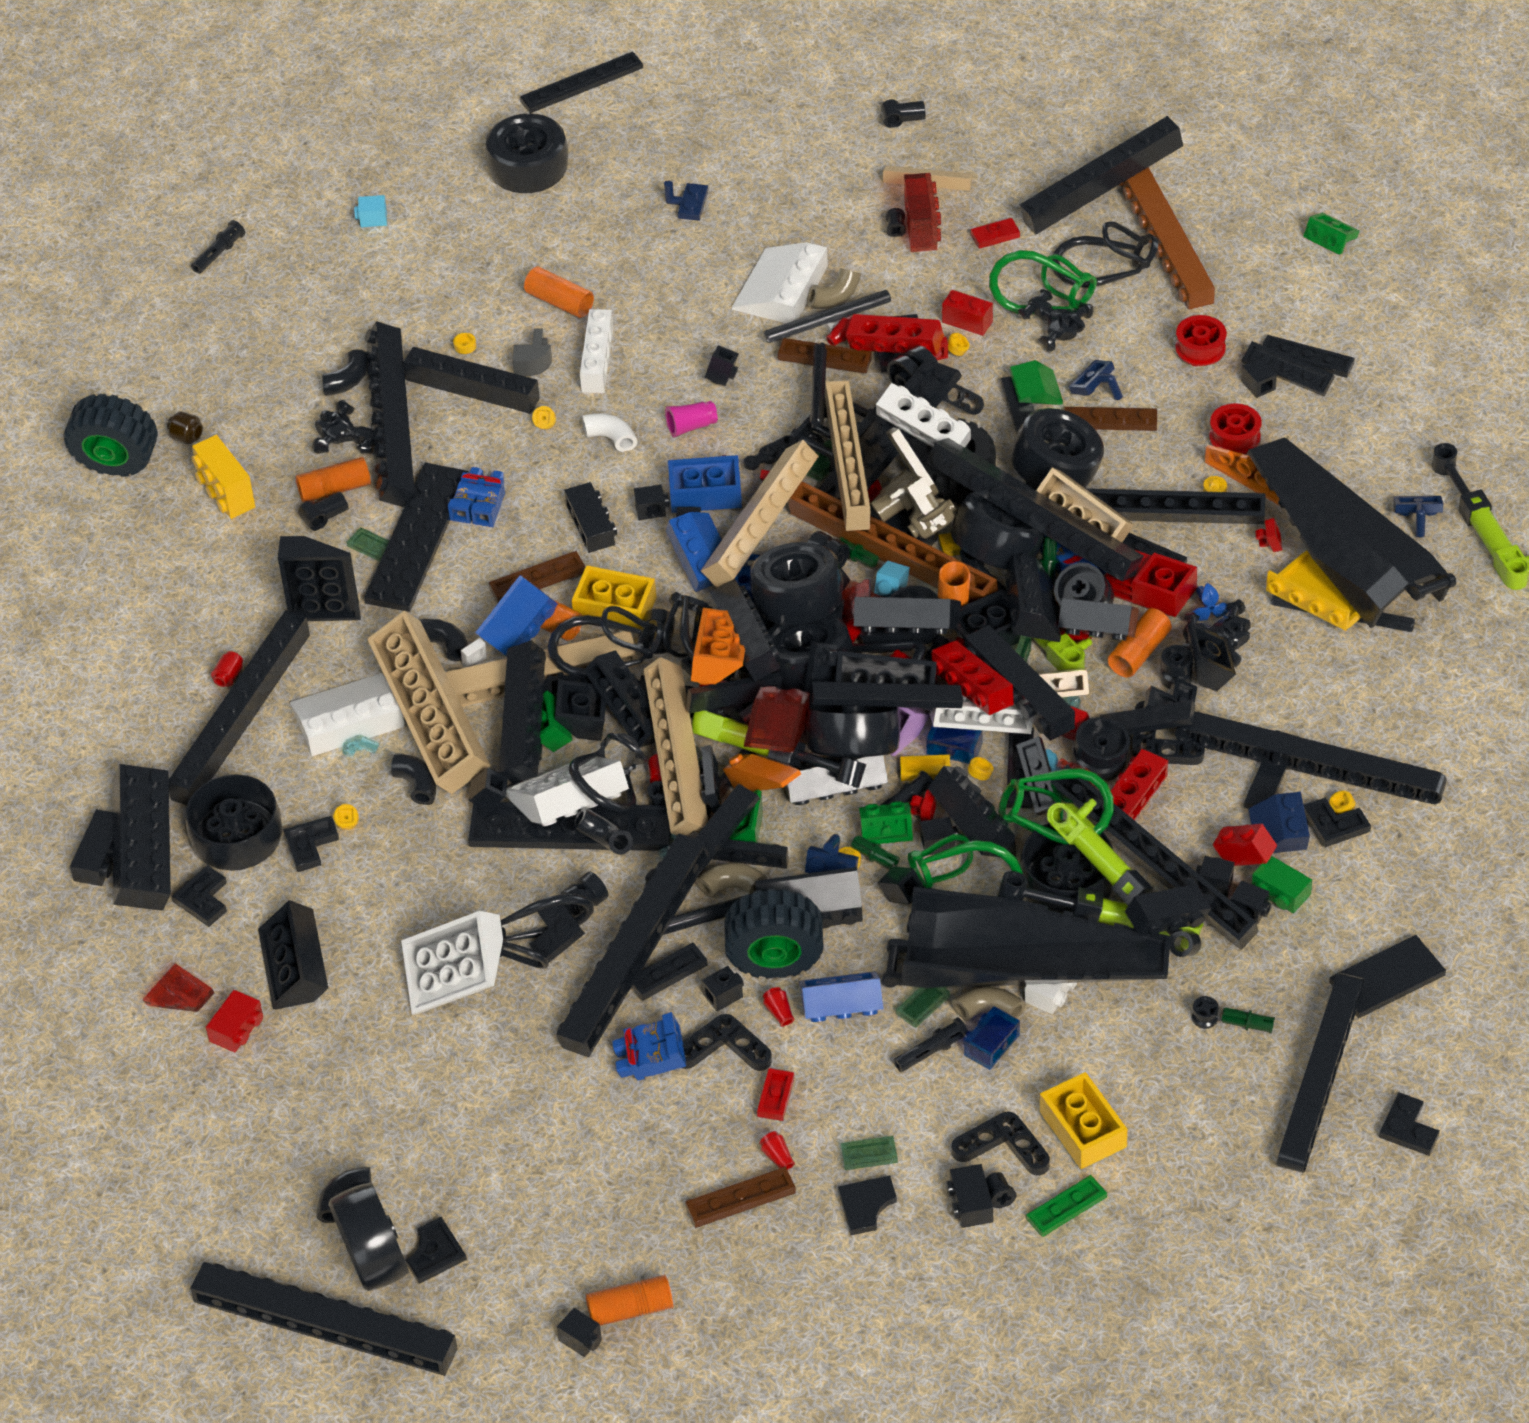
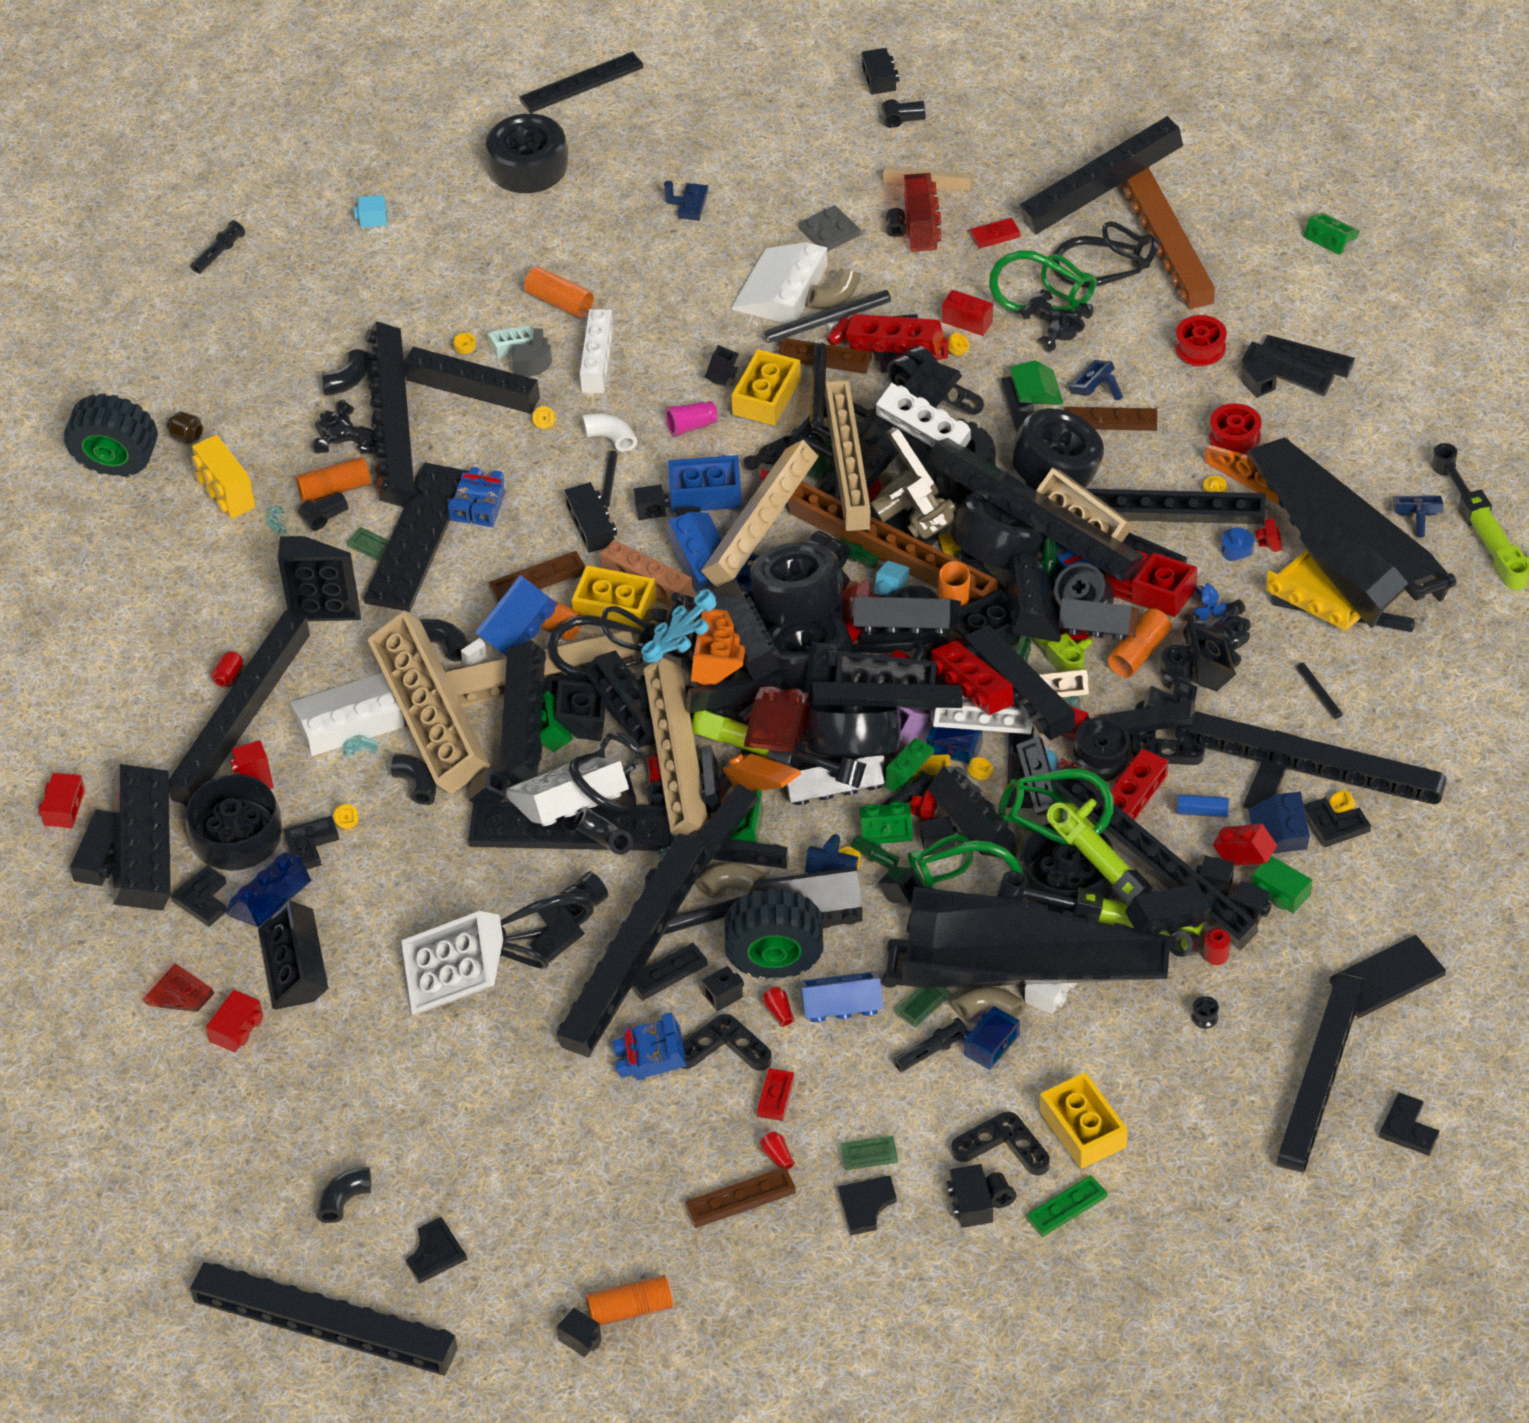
(62, 800): none -> red brick
(252, 761): none -> red brick
(269, 890): none -> clear blue slope
(272, 520): none -> clear light blue arm
(368, 1236): black wheel -> none
(503, 341): none -> light aqua slope
(609, 478): none -> black bar
(627, 560): none -> nougat brick
(679, 626): none -> medium azure plant
(766, 387): none -> yellow brick
(829, 228): none -> dark grey plate
(879, 71): none -> black brick
(907, 763): none -> green bracket
(1202, 805): none -> blue brick
(1216, 946): none -> red brick
(1237, 544): none -> blue piece
(1248, 1020): dark green axle -> none
(1319, 691): none -> black bar

